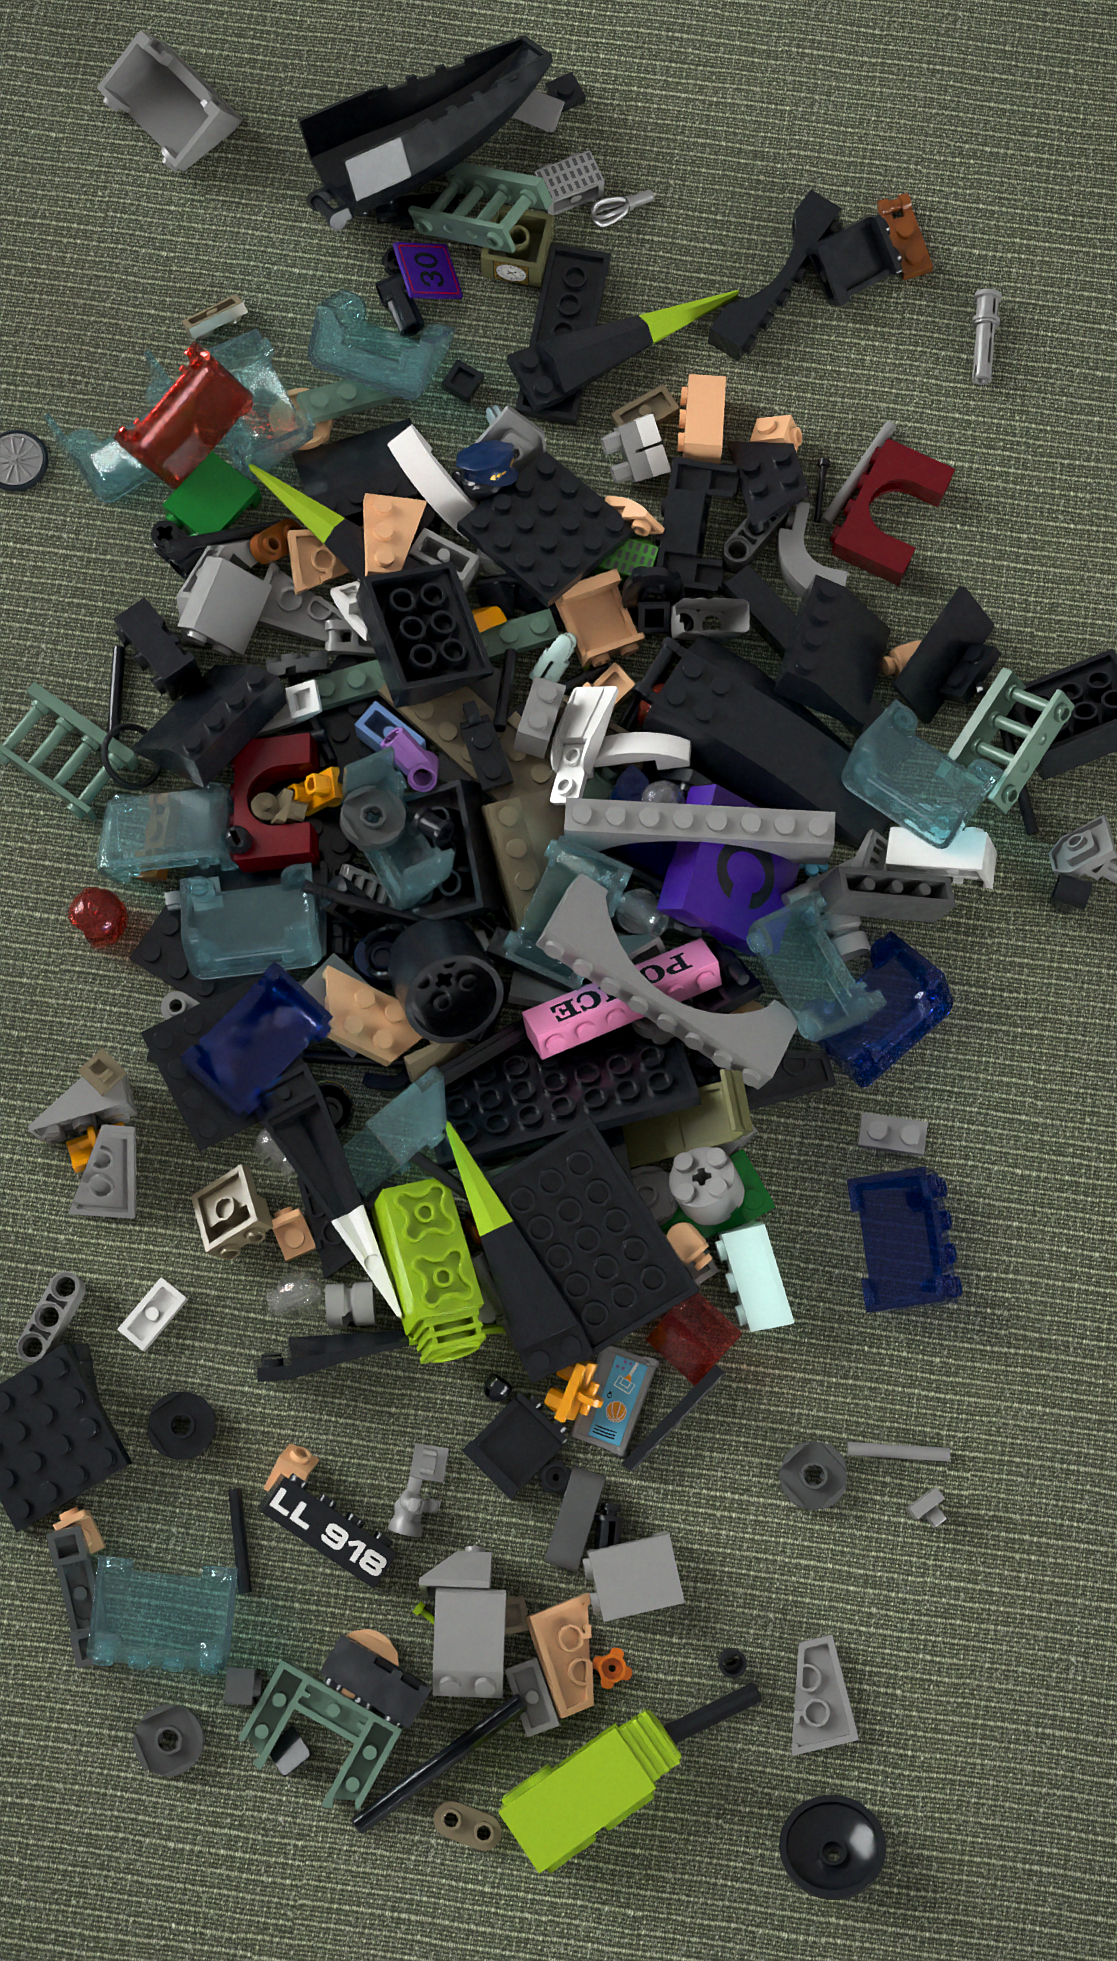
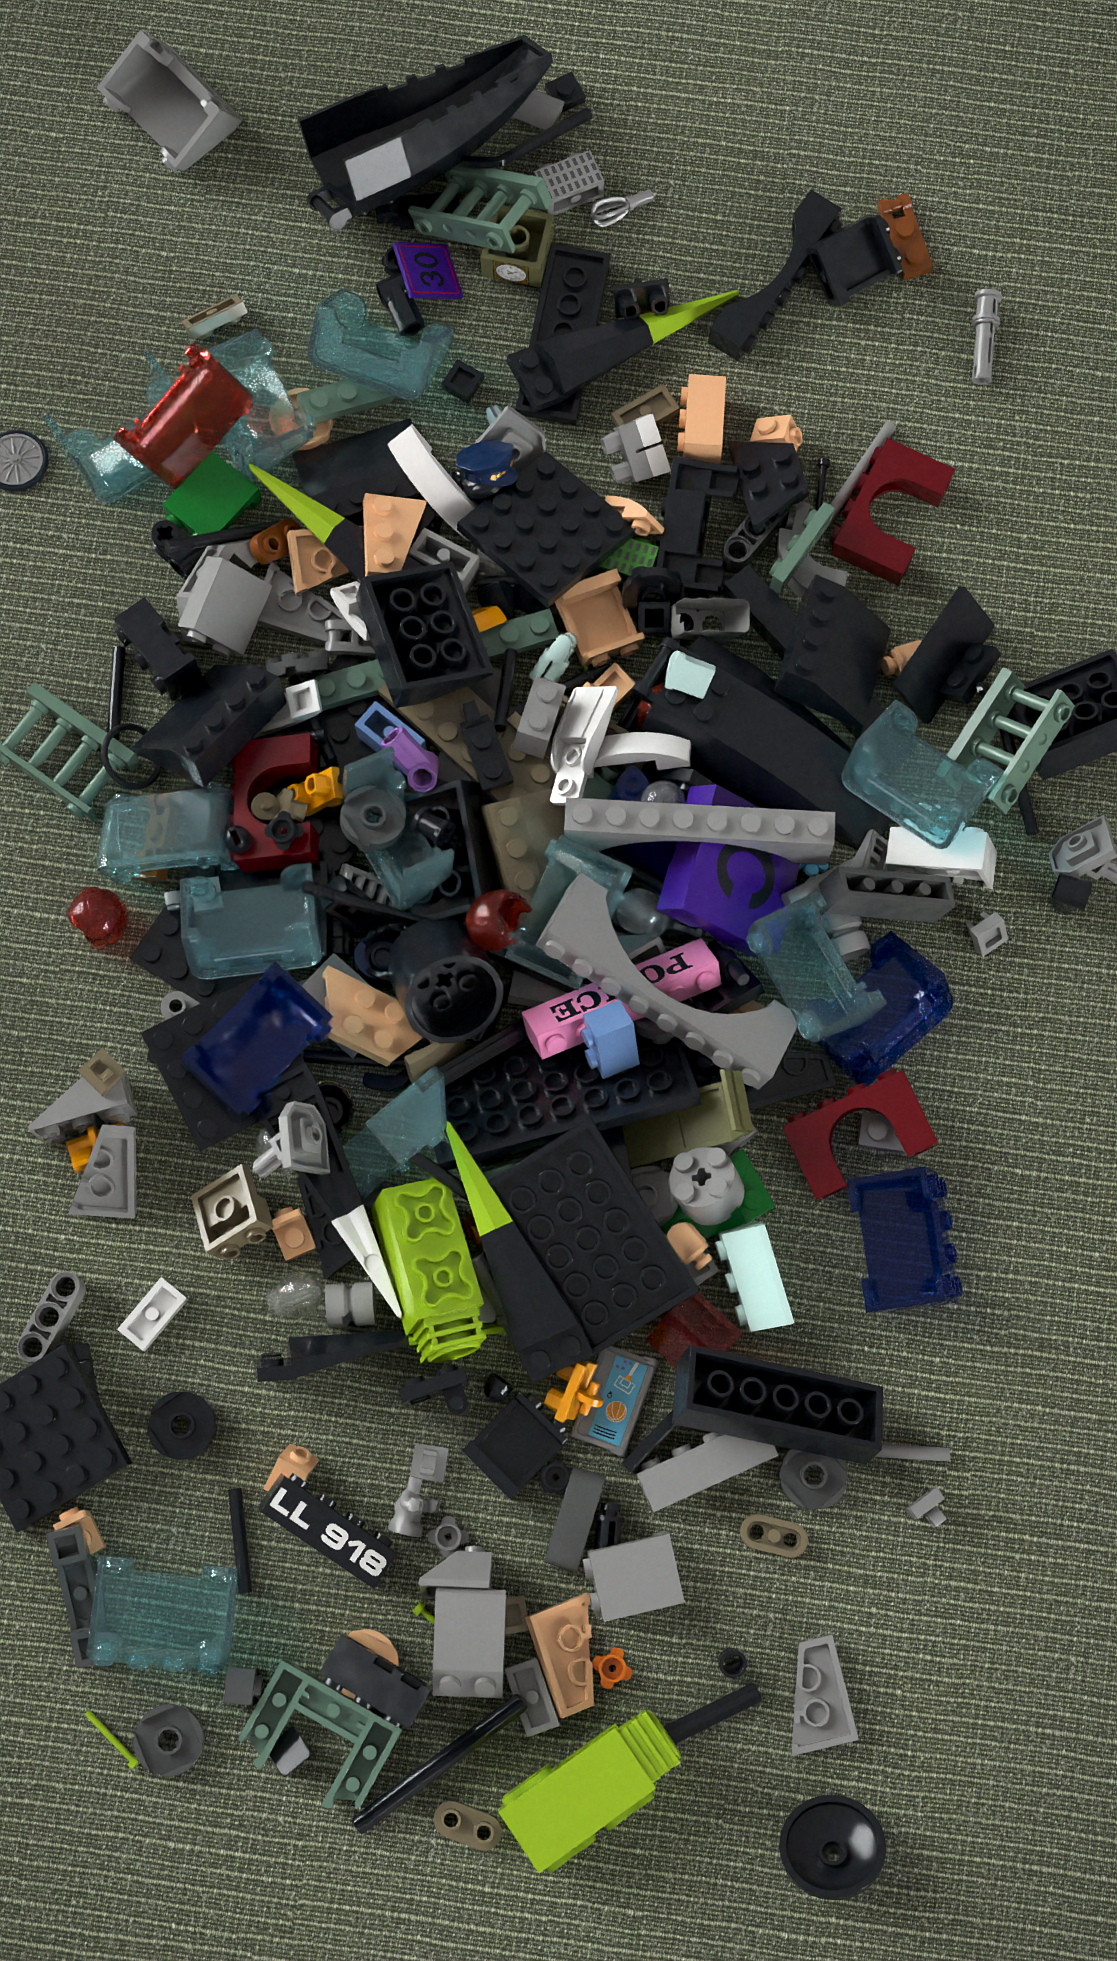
(133, 1761): none -> lime piece
(274, 829): none -> black plate
(299, 1144): none -> light grey piece
(448, 1382): none -> black plate
(448, 1546): none -> light grey plate
(493, 917): none -> clear red piece
(530, 144): none -> black piece
(610, 1039): none -> medium blue brick
(641, 298): none -> black hips
(688, 674): none -> light aqua tile
(699, 1467): none -> light grey brick
(773, 1535): none -> dark tan plate
(778, 1405): none -> black brick
(800, 547): none -> sand green plate
(812, 1133): none -> dark red arch
(988, 933): none -> light grey tile

